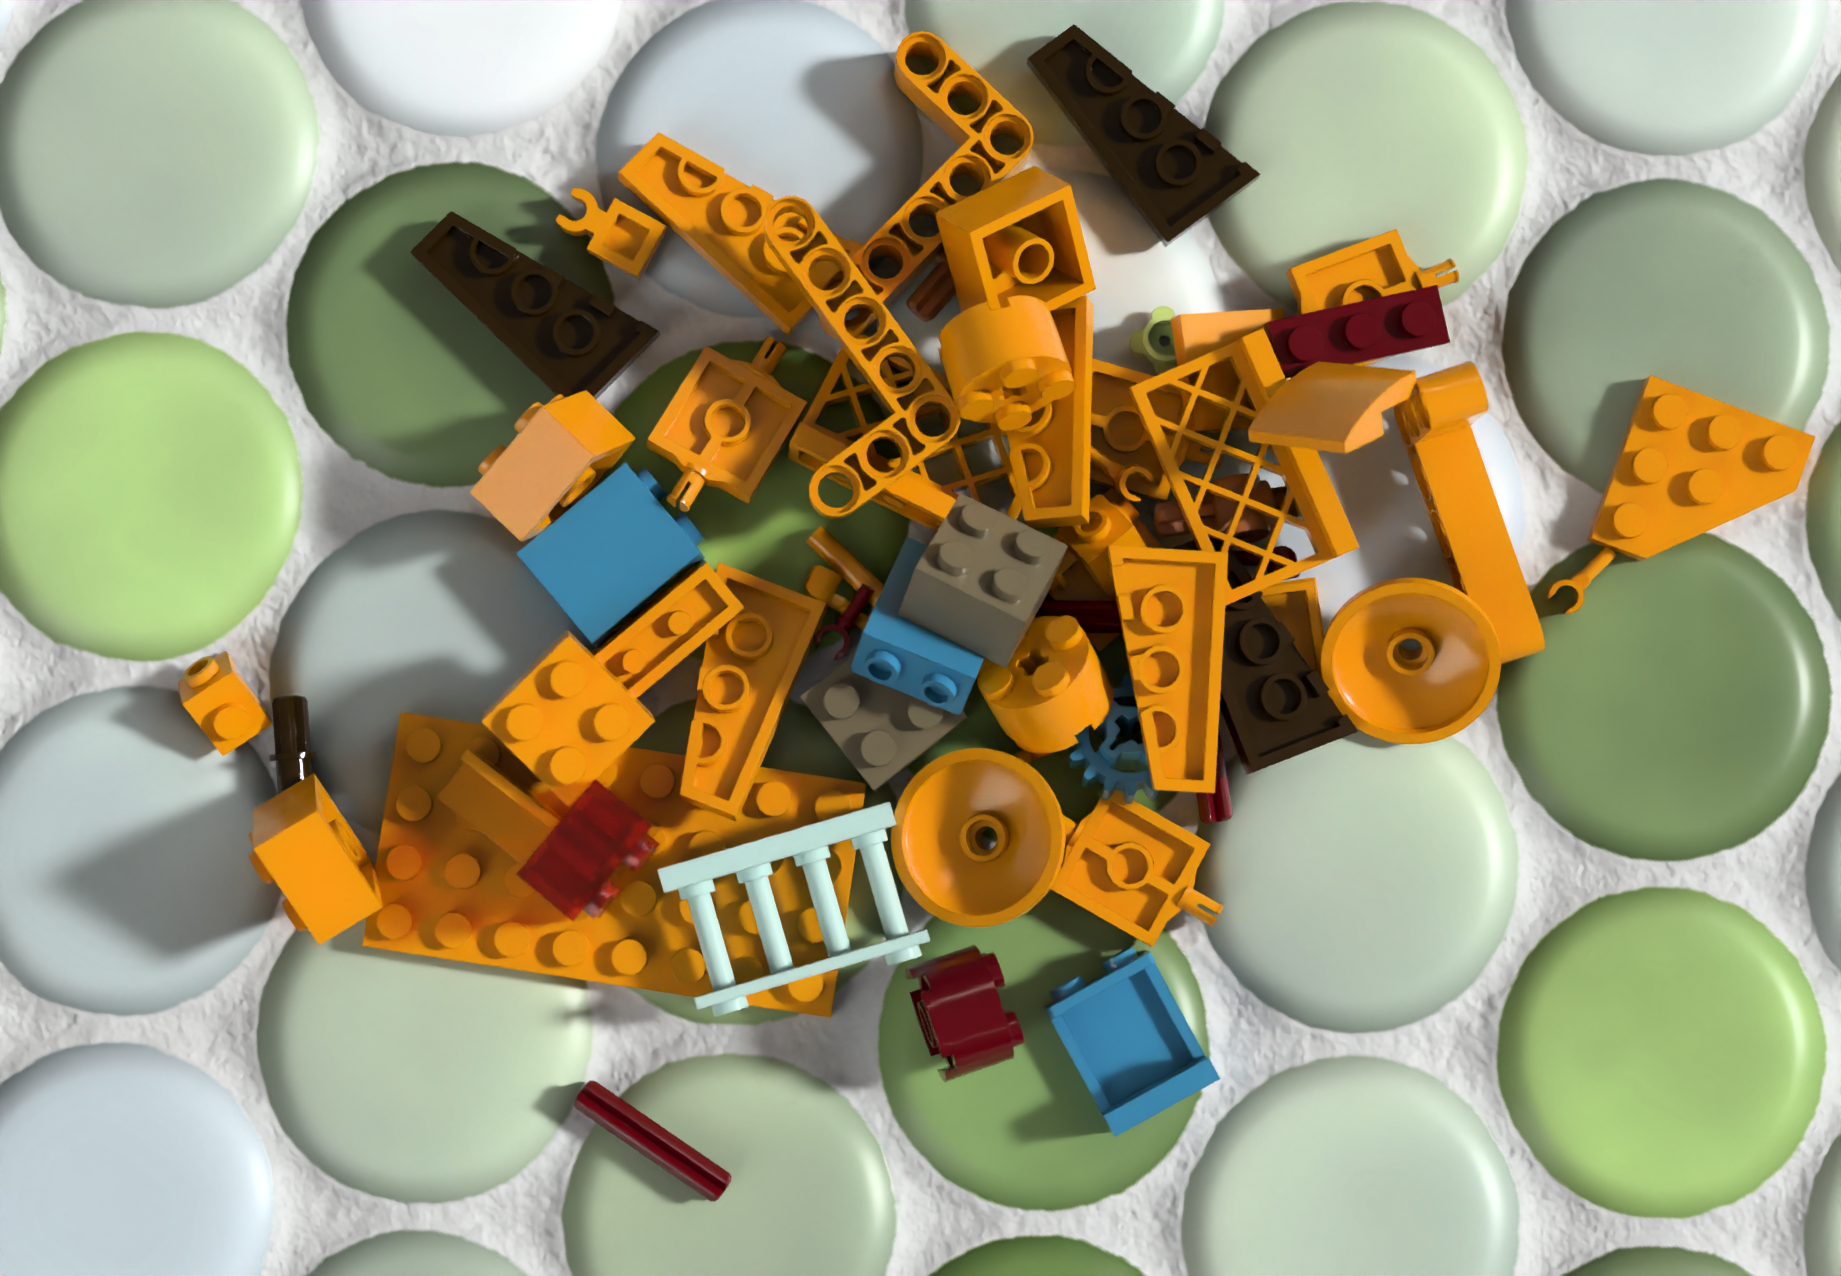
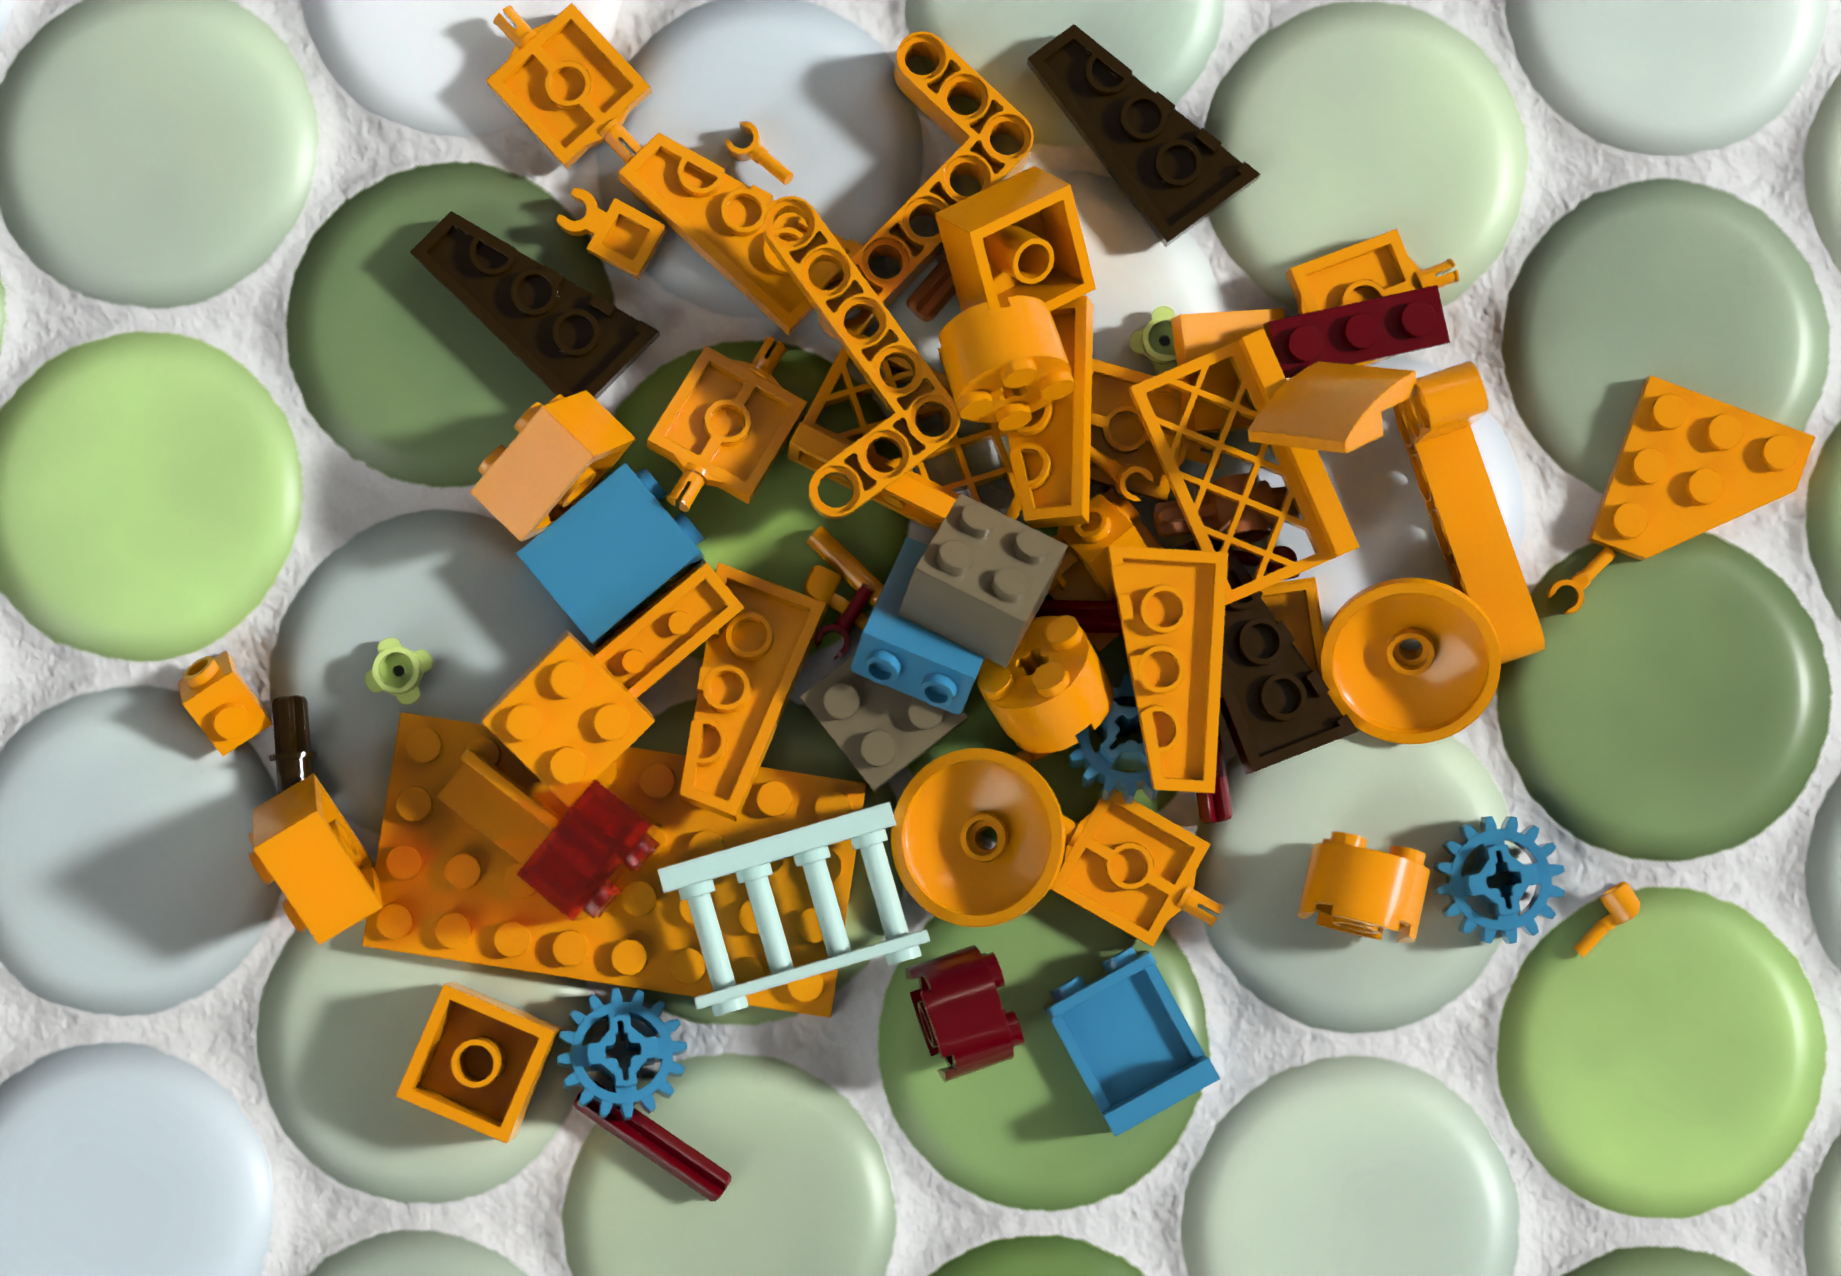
(382, 674): none -> yellowish green plate
(478, 1062): none -> light orange brick
(568, 85): none -> light orange plate
(648, 1050): none -> dark azure gear
(759, 154): none -> light orange hand
(1364, 888): none -> light orange brick
(1505, 906): none -> dark azure gear
(1622, 907): none -> light orange hand

